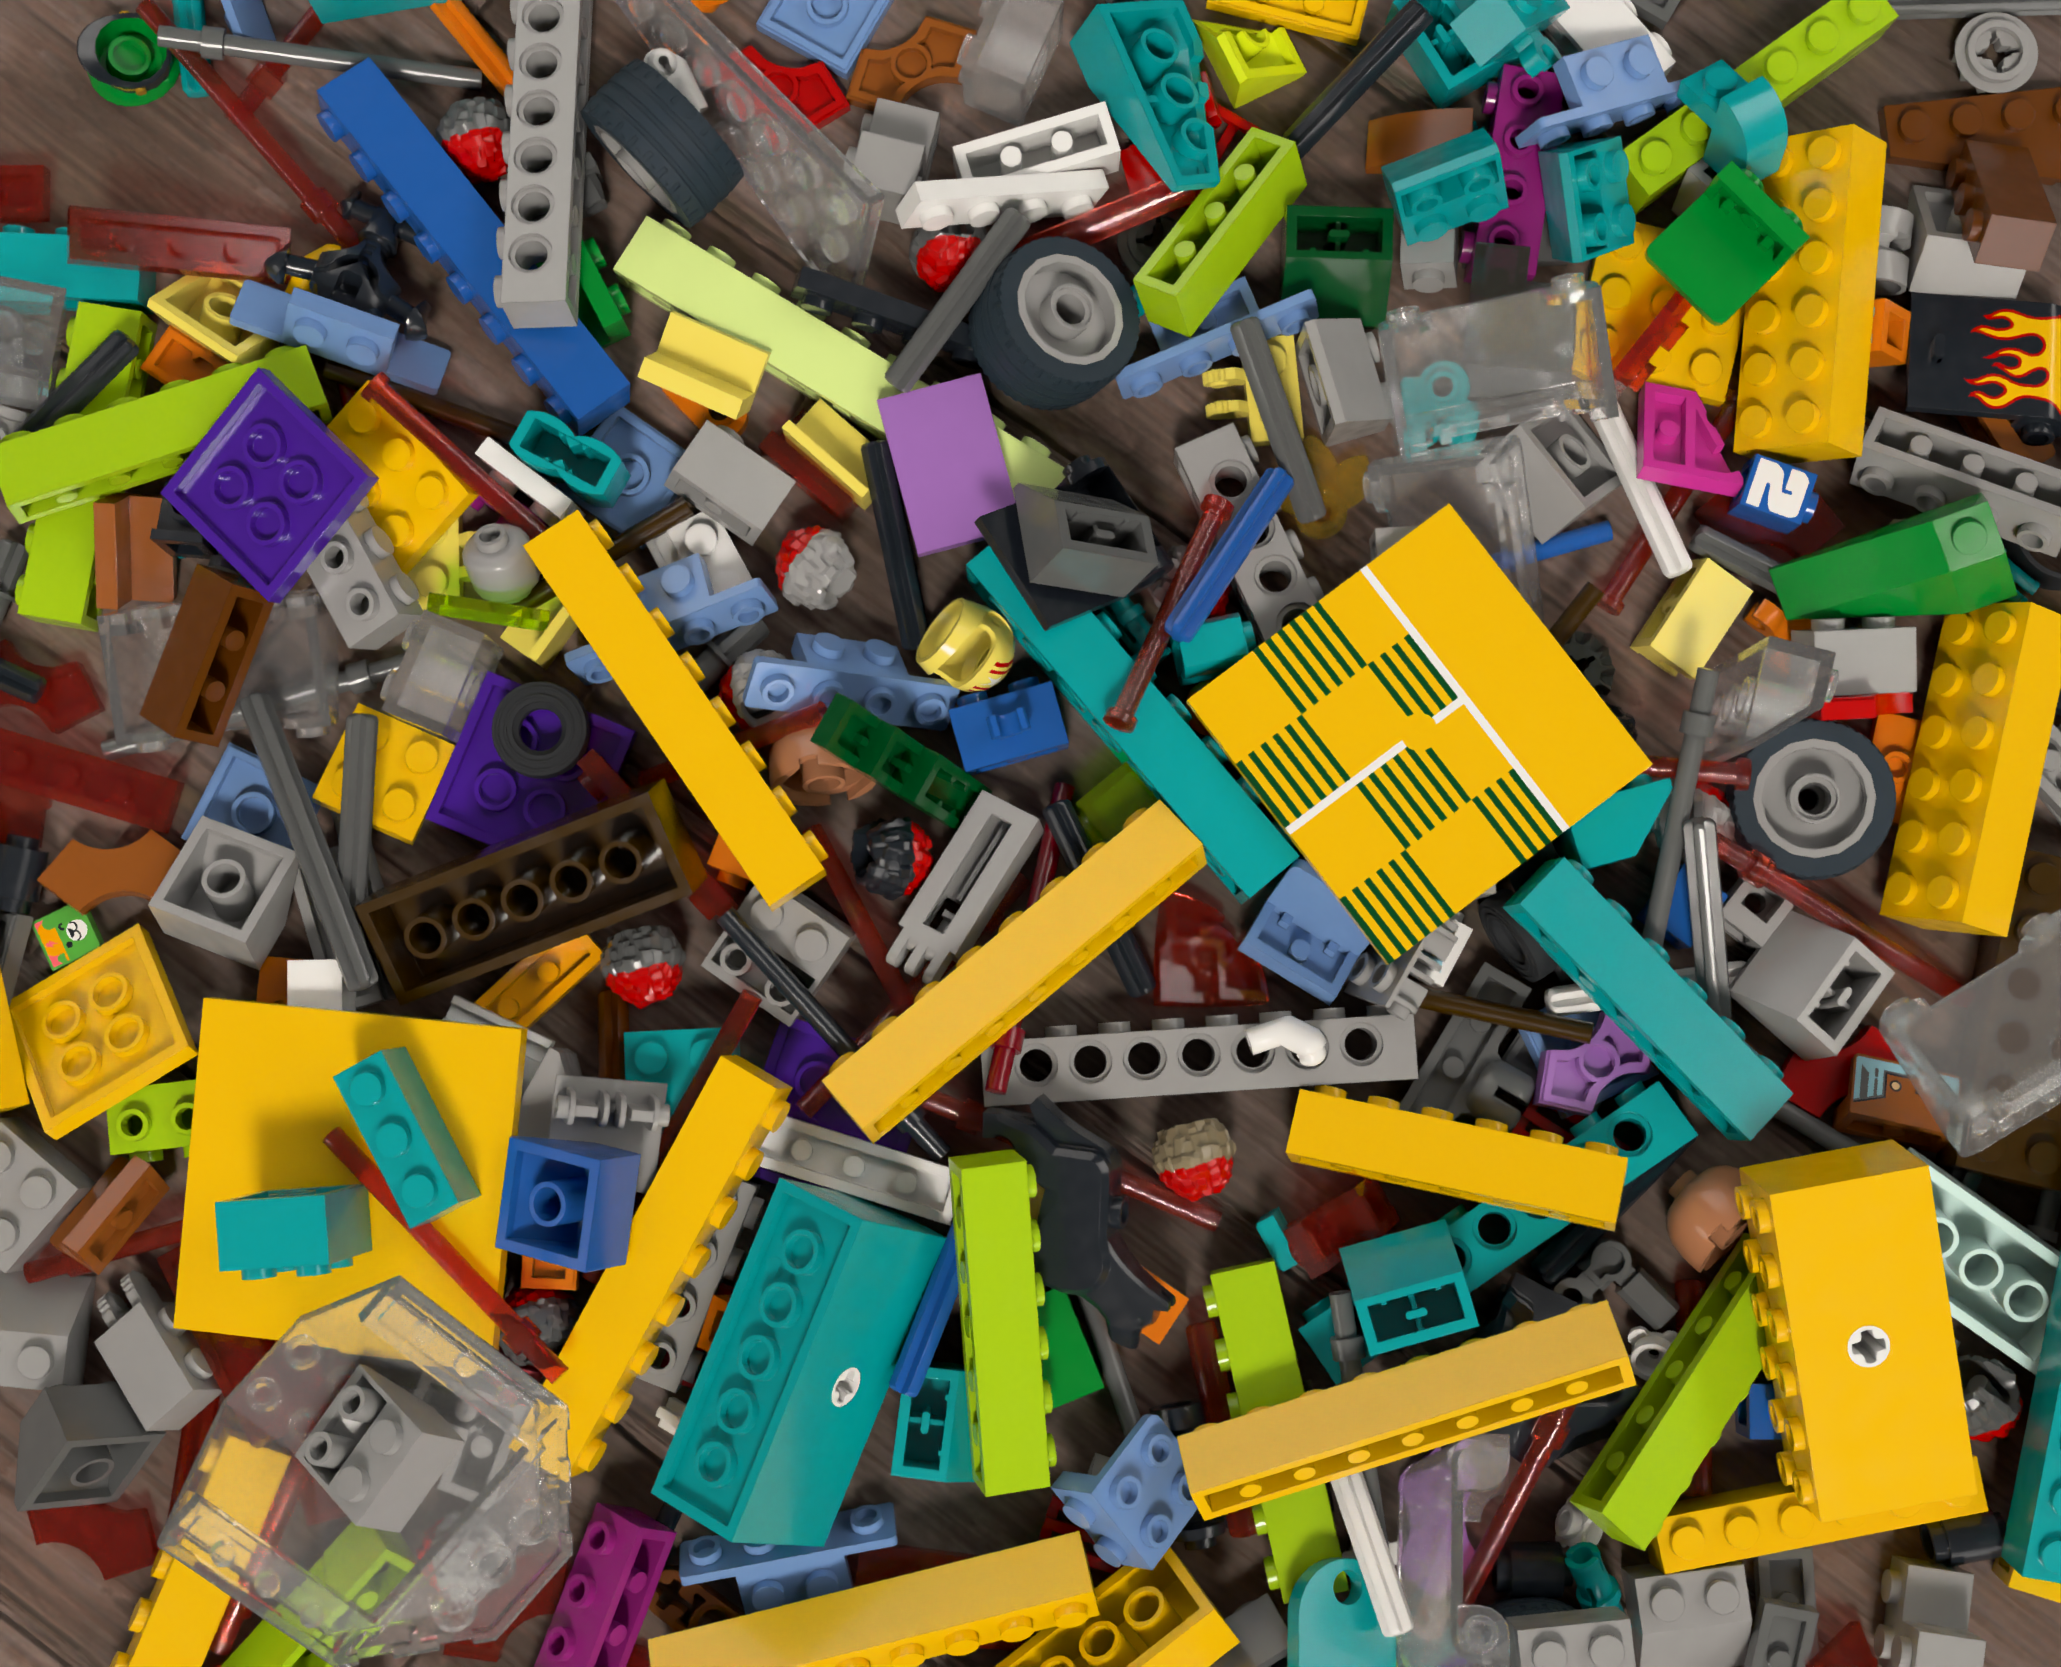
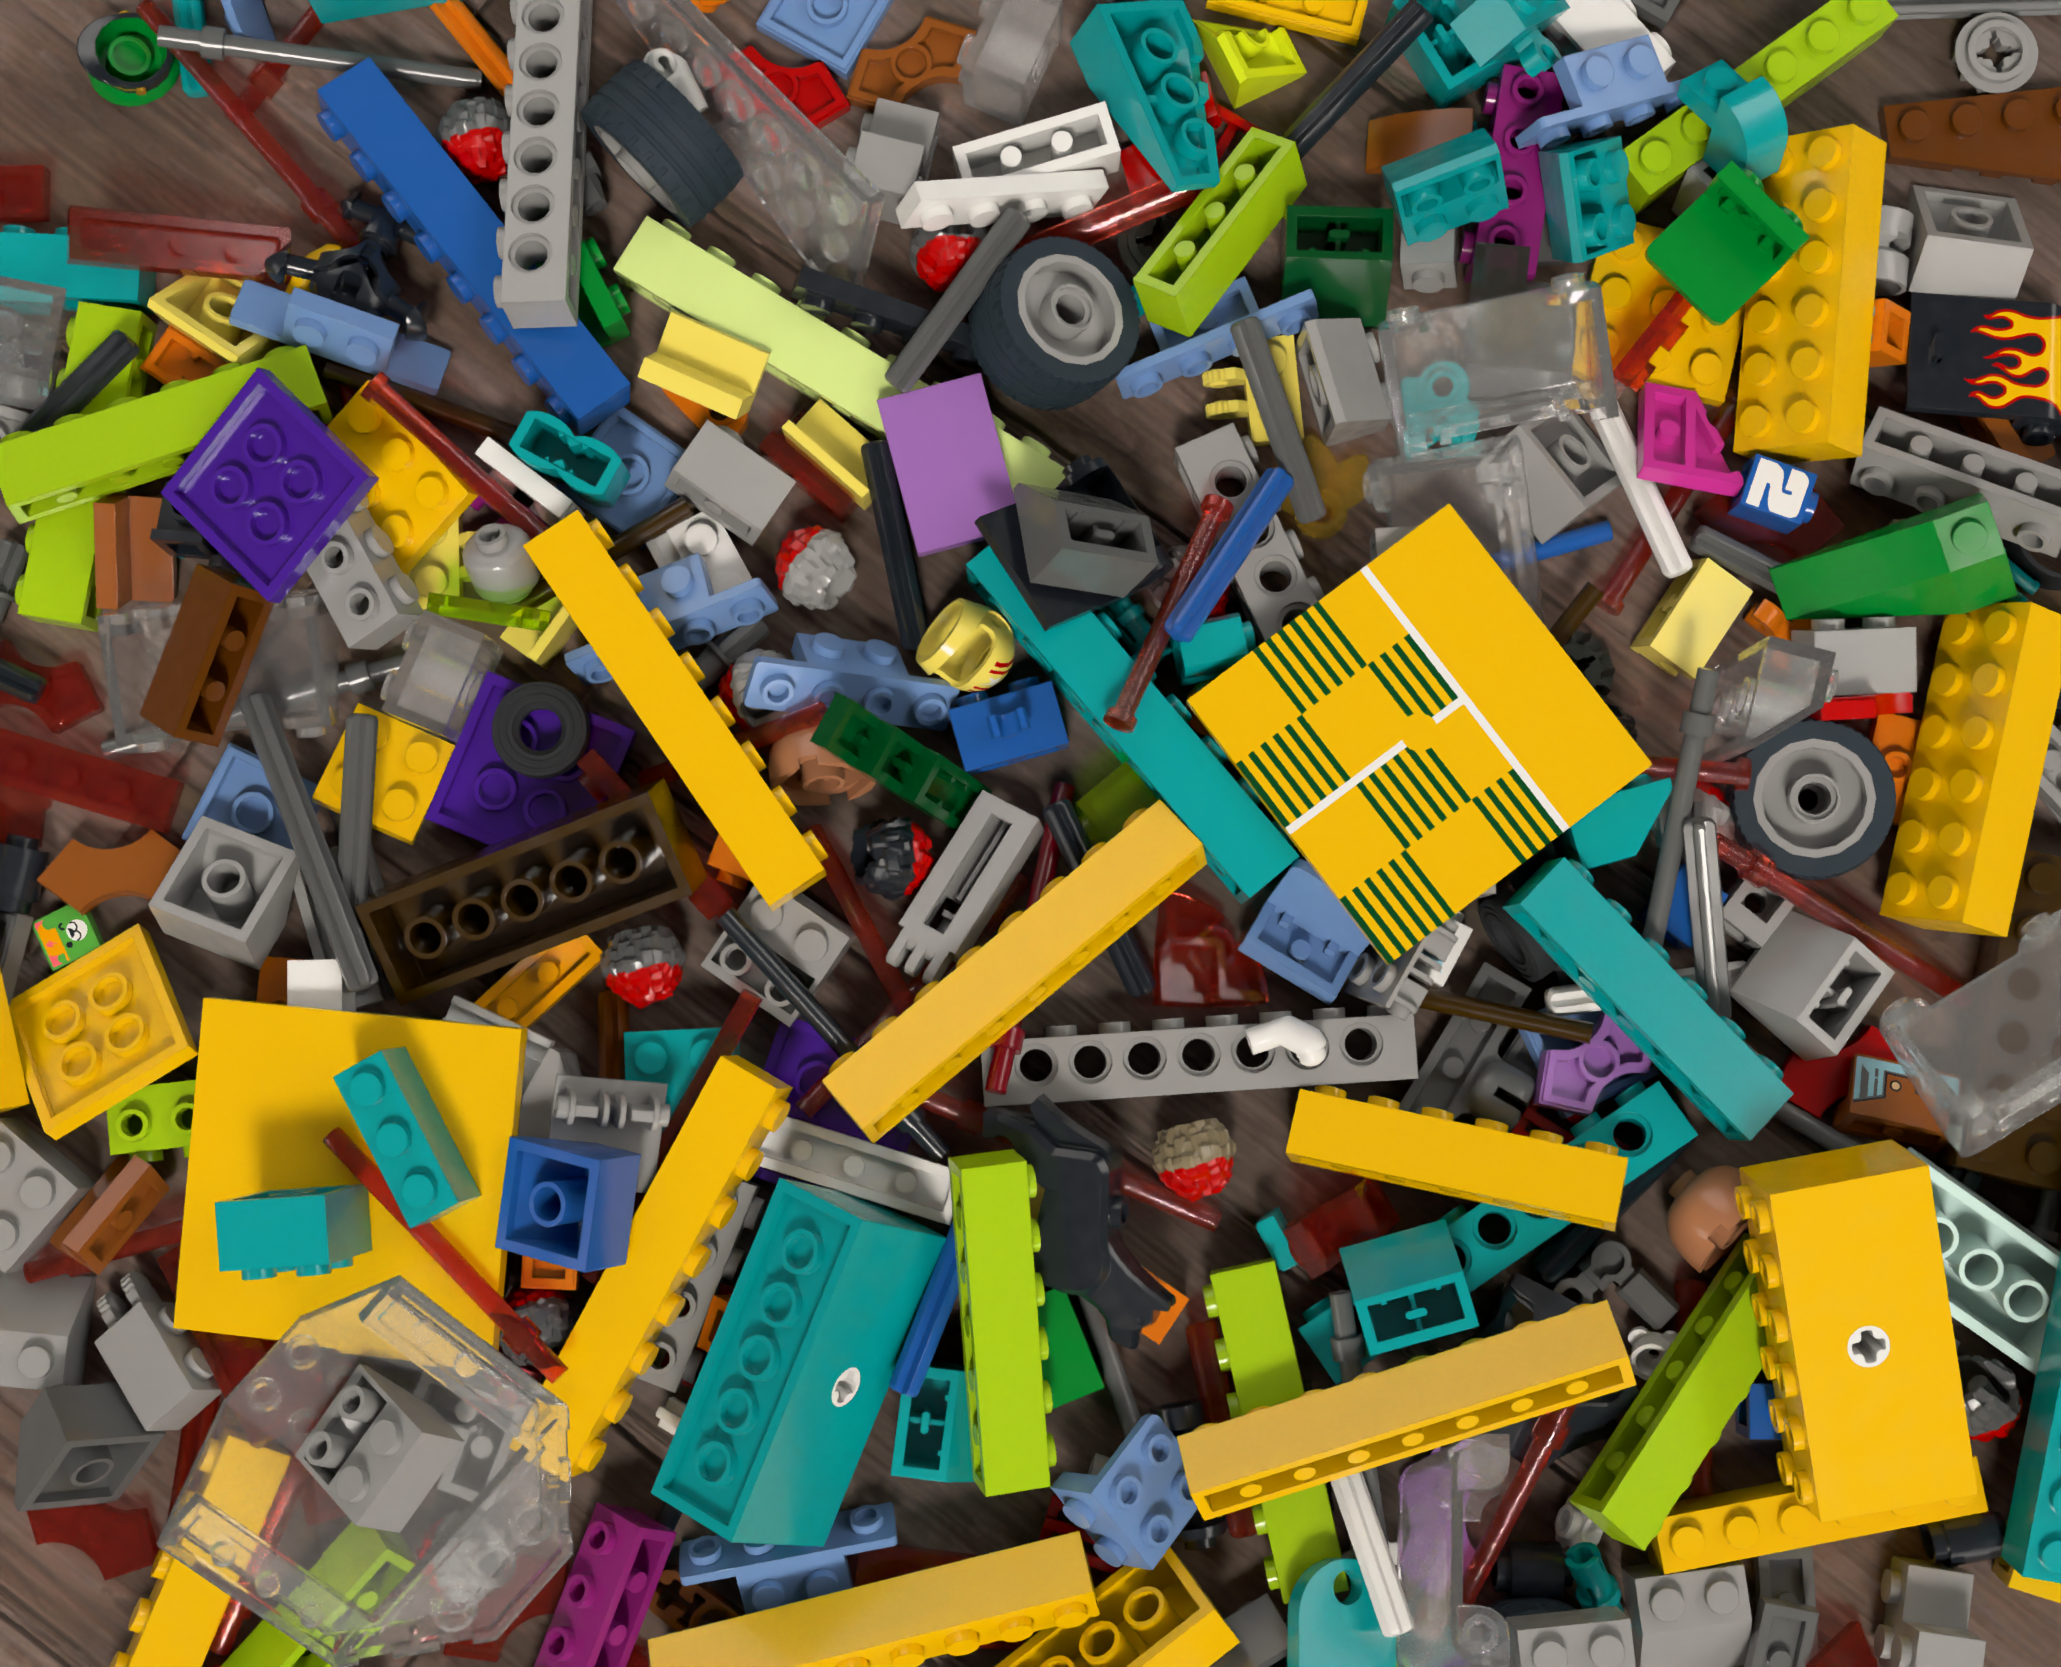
(2001, 205): reddish brown brick -> none

